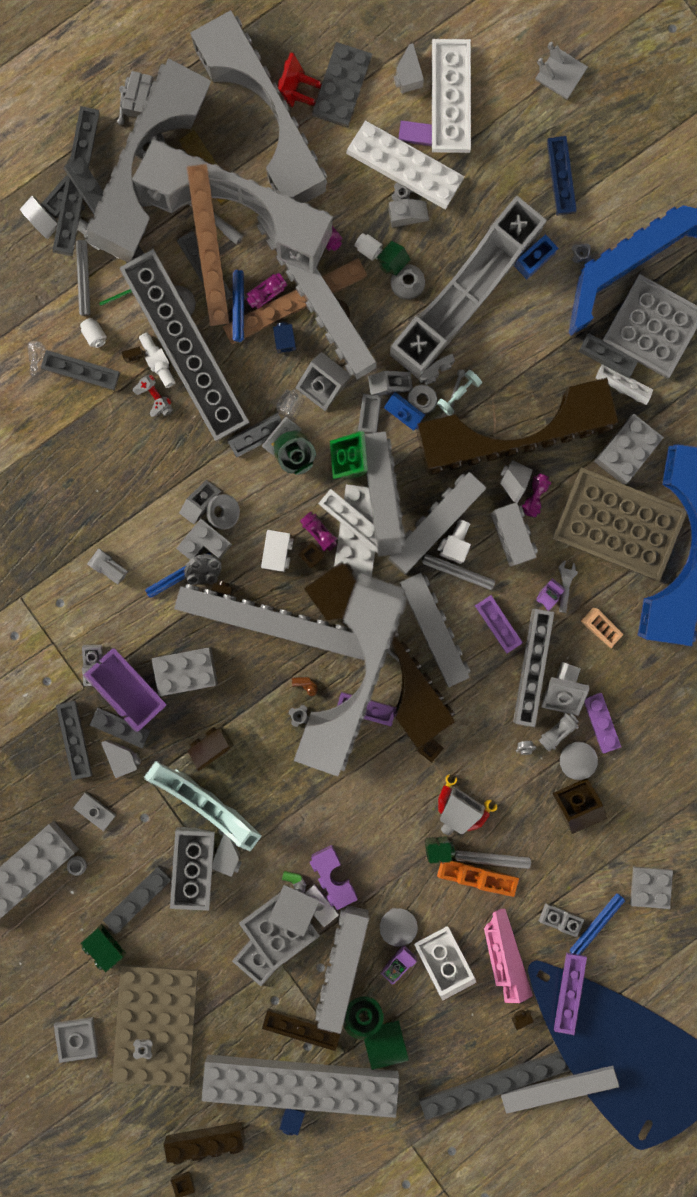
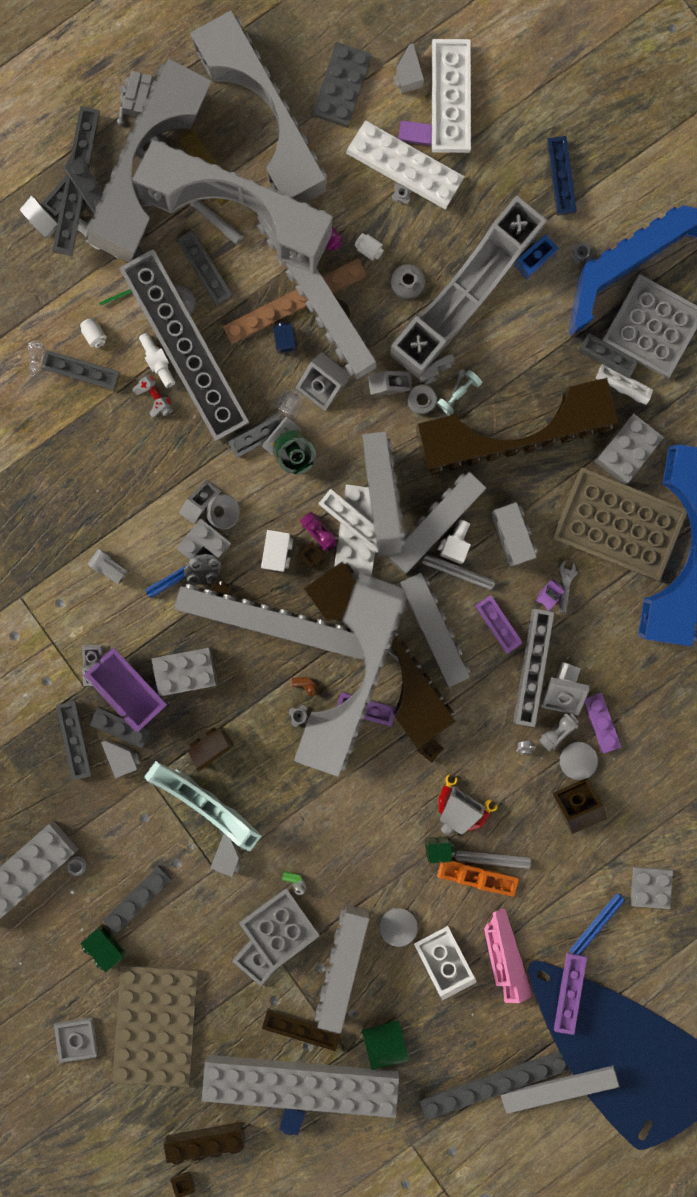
(83, 277): light grey axle -> none
(94, 811): light grey plate -> none
(133, 355): dark brown plate -> none
(146, 1044): light grey plate -> none
(192, 869): light grey slope -> none
(208, 244): medium nougat plate -> none
(238, 305): blue axle -> none
(274, 285): magenta piece -> none
(290, 80): red plate -> none
(293, 910): light grey tile -> none
(324, 911): white plate -> none
(339, 892): medium lavender arch -> none
(349, 456): green slope -> none
(369, 413): light grey tile -> none
(373, 1016): dark green brick -> none
(393, 258): dark green brick -> none
(398, 964): leg -> none
(404, 411): blue plate -> none
(407, 212): light grey slope -> none
(515, 479): light grey slope -> none
(522, 1019): dark brown plate -> none
(533, 504): magenta piece -> none
(560, 71): light grey plate -> none
(561, 920): light grey slope -> none
(591, 623): light nougat slope -> none

